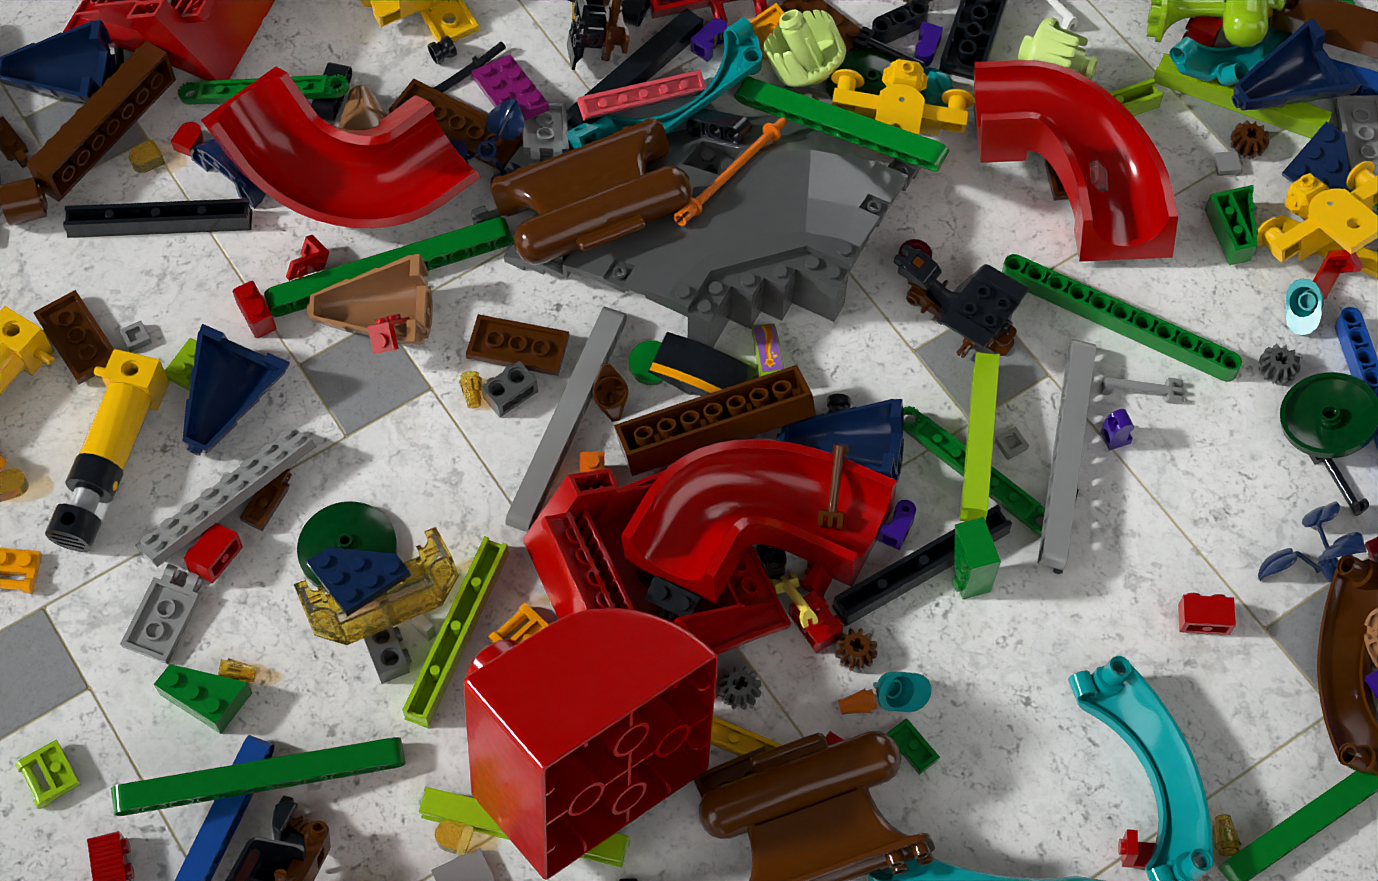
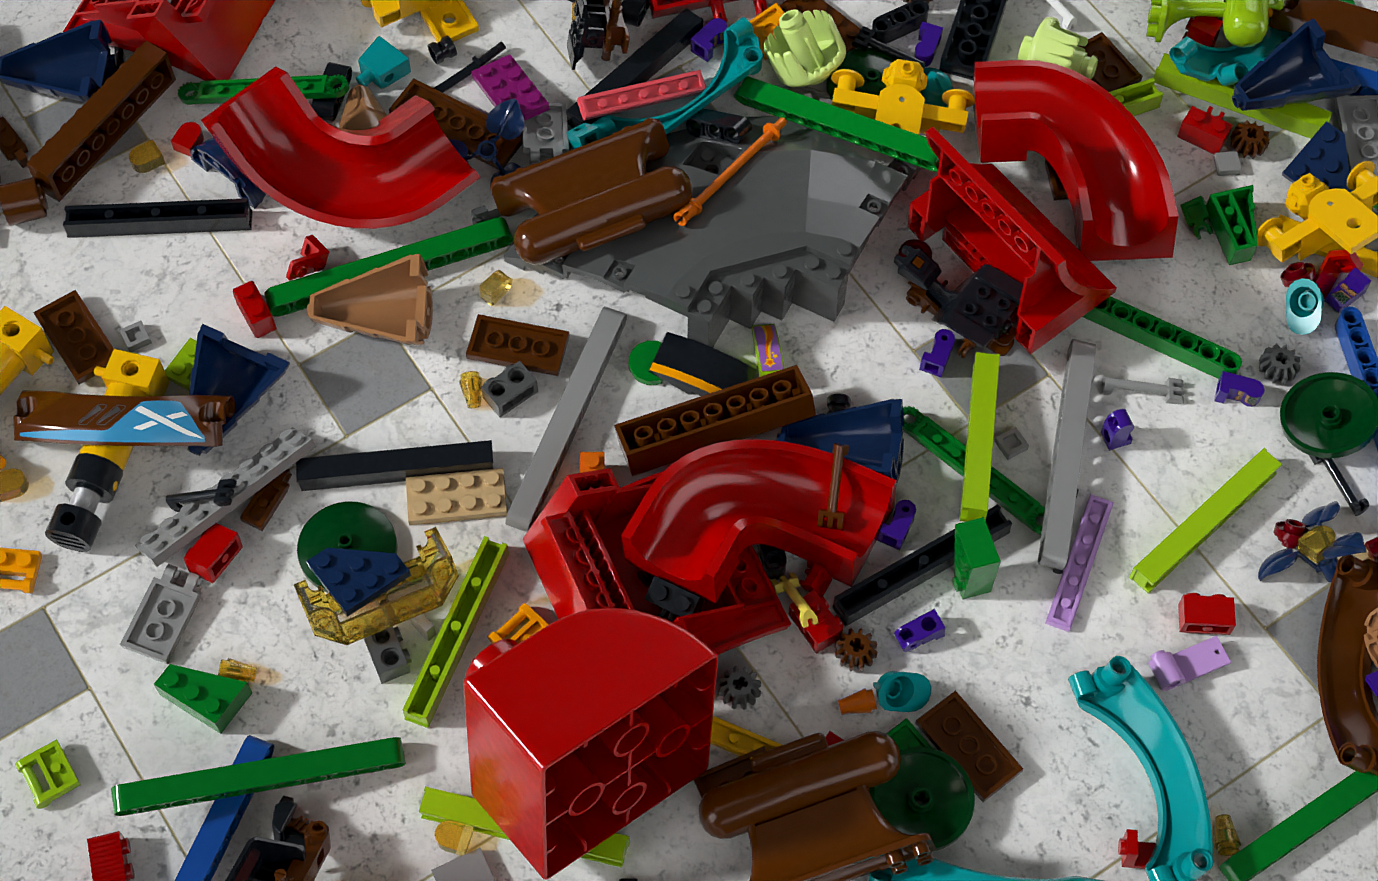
(122, 419): none -> reddish brown panel
(220, 495): none -> black hinge
(382, 64): none -> teal torso
(383, 334): bracket -> none
(391, 465): none -> black tile
(456, 496): none -> tan plate
(495, 287): none -> clear yellow piece
(610, 392): reddish brown hat -> none
(920, 631): none -> dark purple leg
(936, 361): none -> dark purple leg
(936, 781): none -> dark green dish
(964, 737): none -> reddish brown plate
(998, 226): none -> red slope
(1079, 563): none -> lavender tile
(1098, 176): clear tile -> none
(1112, 68): none -> reddish brown tile
(1188, 664): none -> lavender door
(1195, 214): none -> green plate
(1205, 130): none -> red brick
(1205, 521): none -> lime tile
(1239, 389): none -> dark purple leg
(1289, 532): none -> dark red plate
(1297, 271): none -> dark red plate
(1315, 542): none -> clear yellow piece
(1348, 290): none -> dark purple leg

